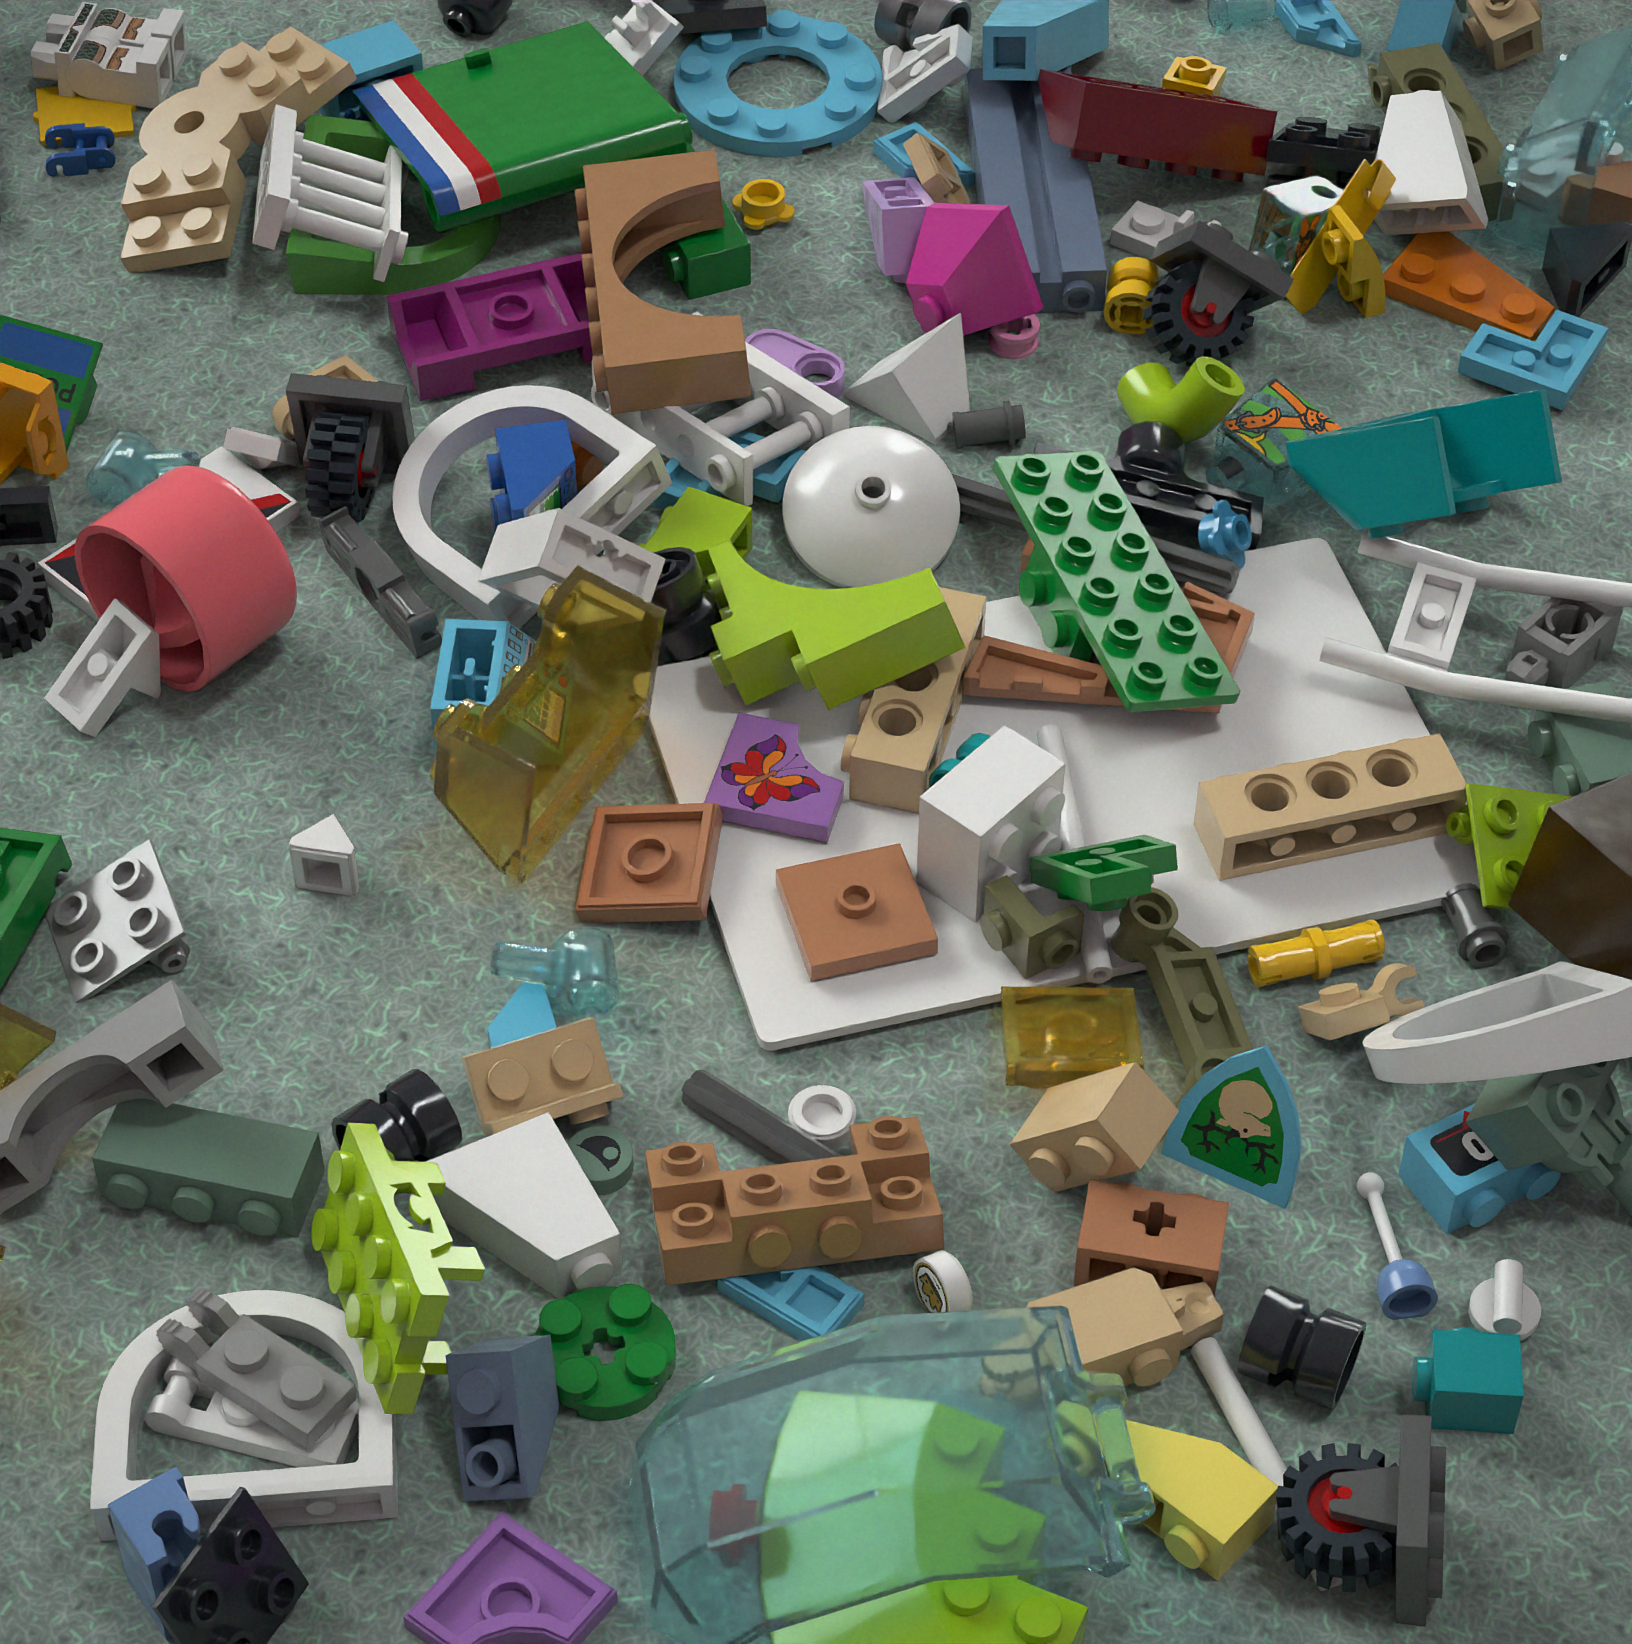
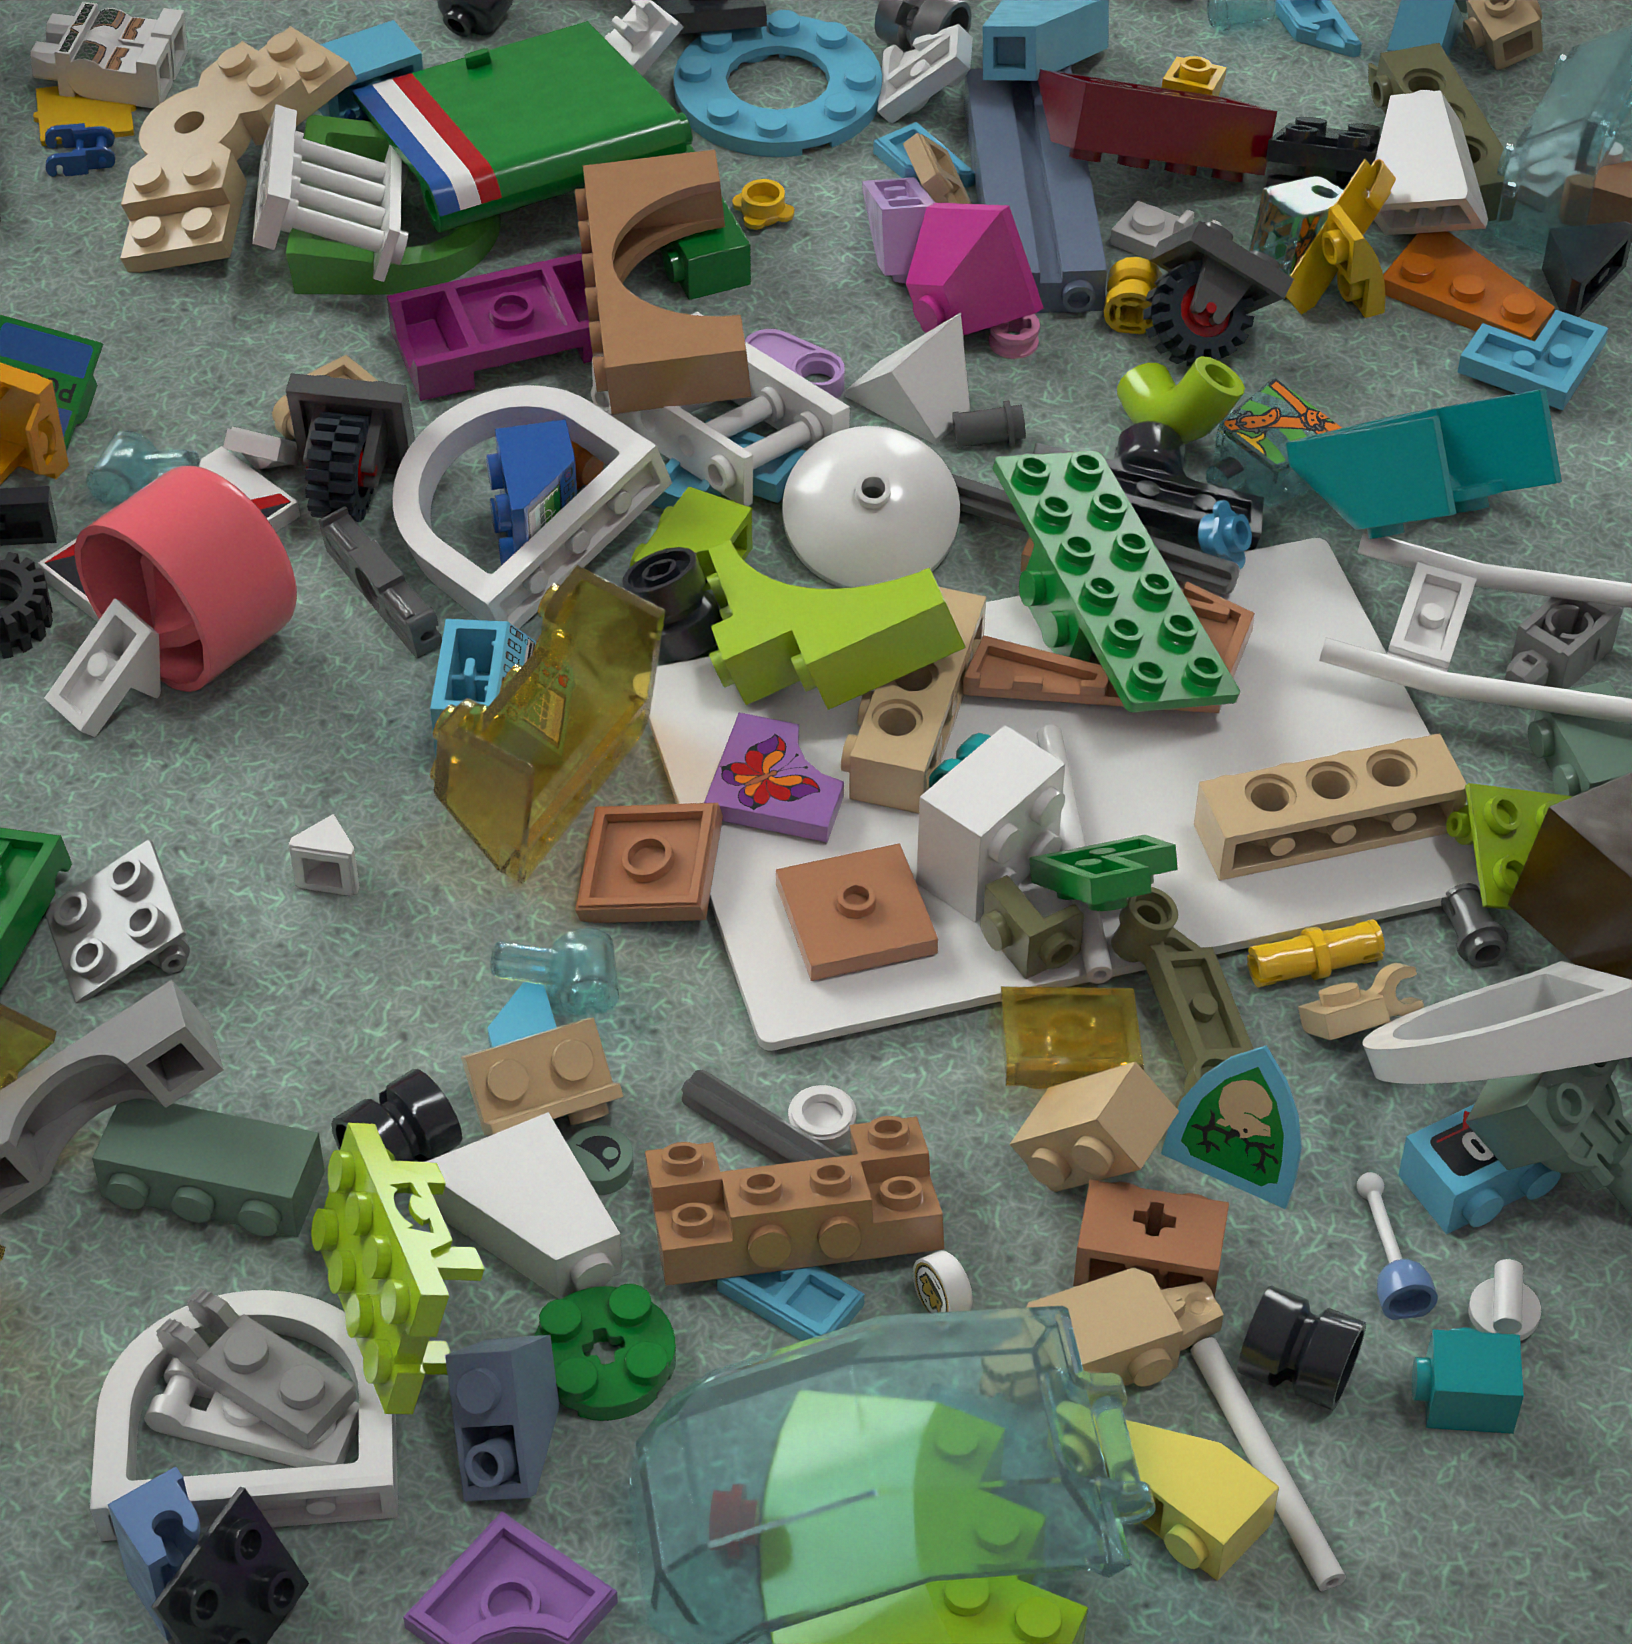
(549, 545): white window -> none
(1363, 1518): plate -> none

